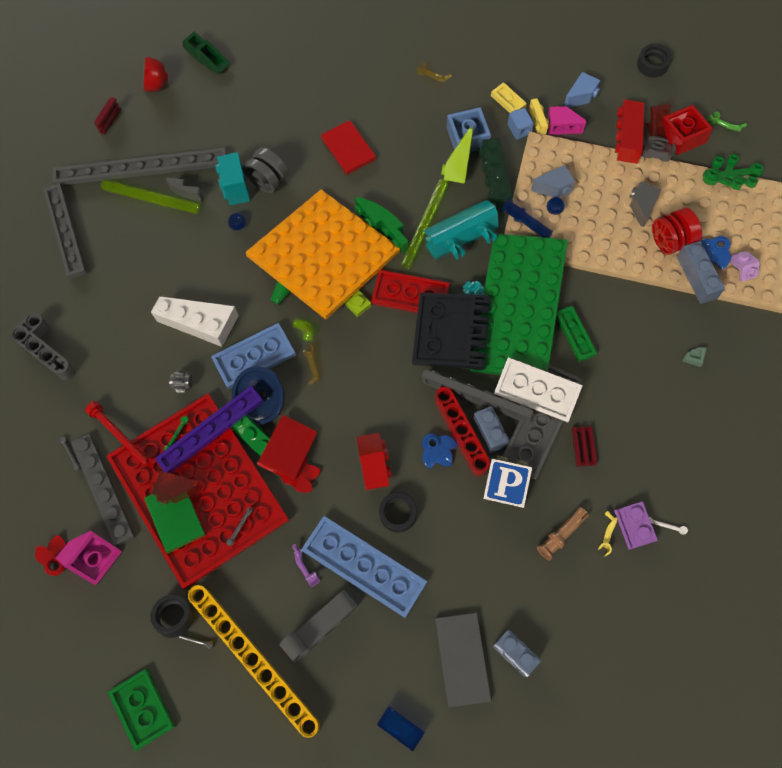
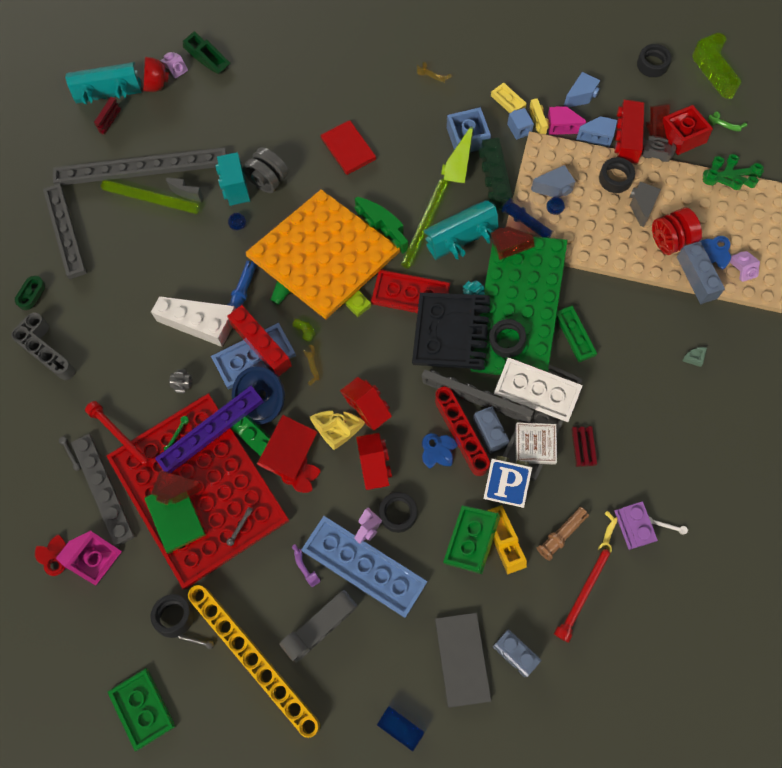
(28, 292): none -> dark green plate
(103, 82): none -> teal piece
(174, 63): none -> lavender bracket
(239, 294): none -> blue pin
(259, 340): none -> red brick
(336, 428): none -> light yellow brick
(367, 402): none -> red brick
(369, 524): none -> lavender bracket
(472, 539): none -> green tile
(507, 543): none -> yellow slope
(508, 324): none -> black tyre
(511, 241): none -> clear red slope
(536, 443): none -> white tile
(564, 631): none -> red piece
(598, 131): none -> medium blue slope
(620, 164): none -> black tyre
(714, 66): none -> clear neon green beam

